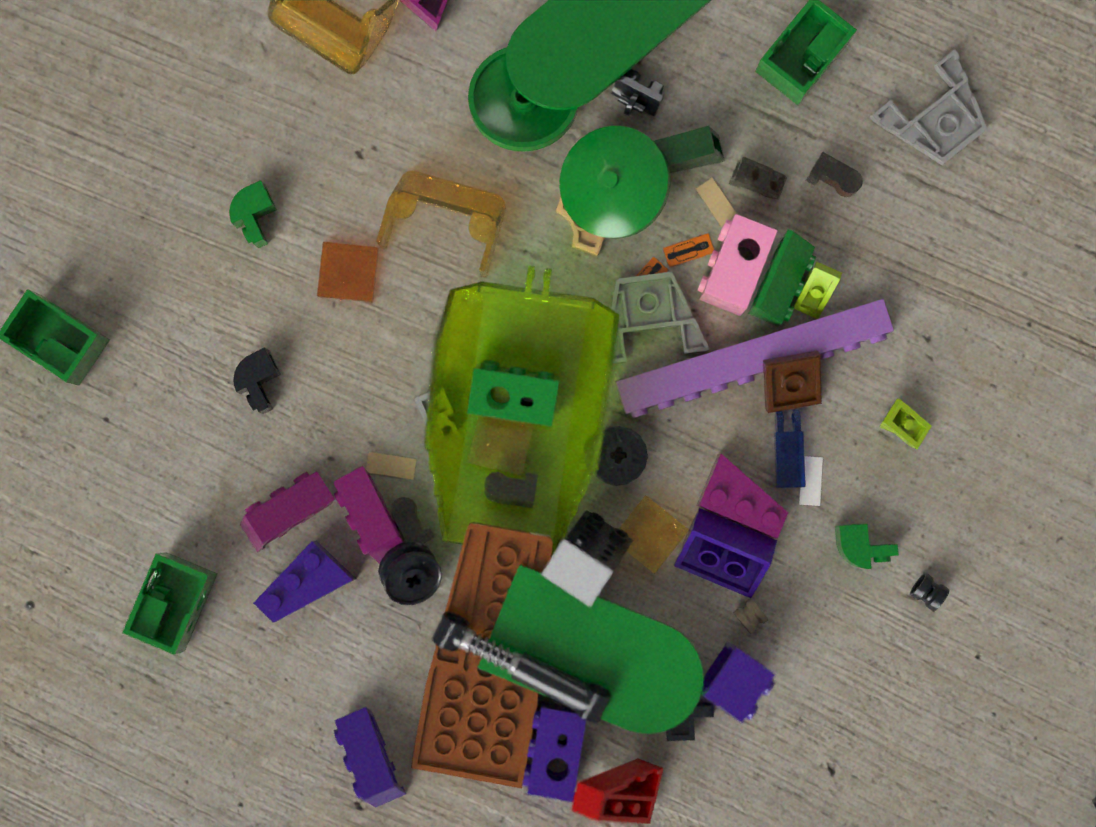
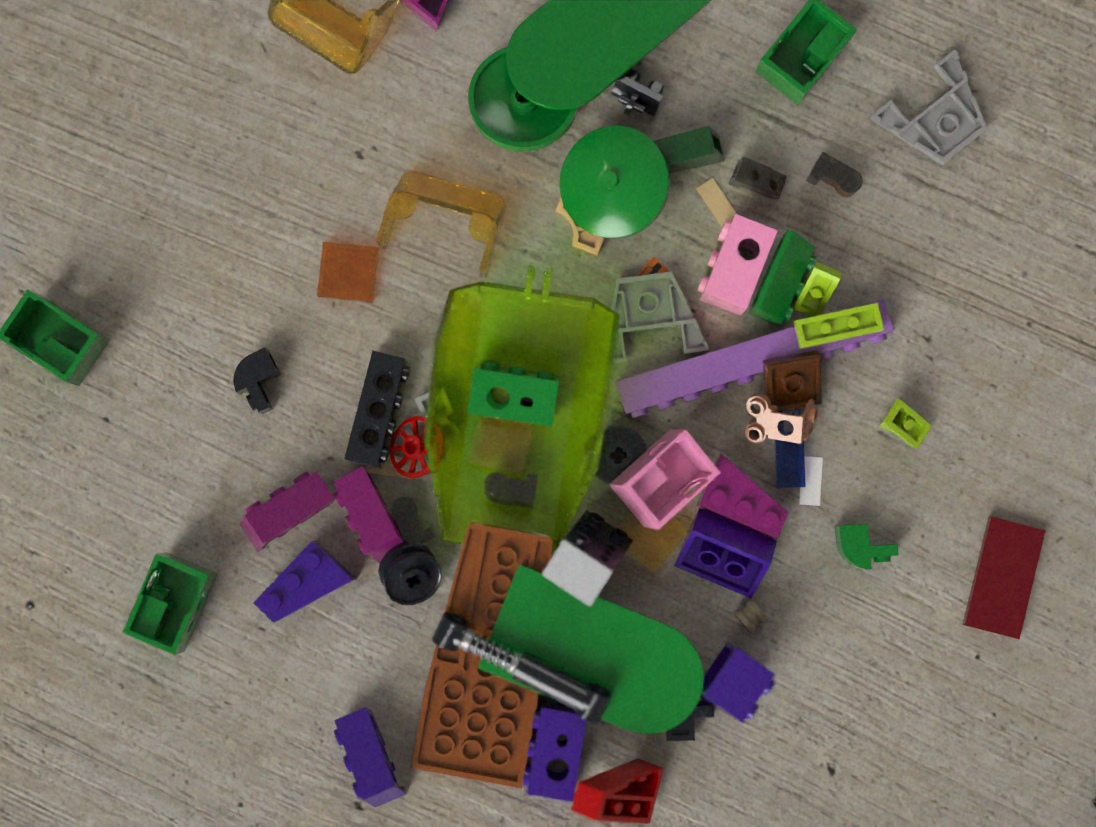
(249, 206): green brick -> none
(380, 366): none -> black brick
(412, 447): none -> red wheel
(662, 476): none -> bright pink piece
(688, 250): orange sticker -> none
(768, 419): none -> nougat piece
(838, 325): none -> lime plate
(929, 592): black wheel -> none
(1004, 577): none -> dark red tile

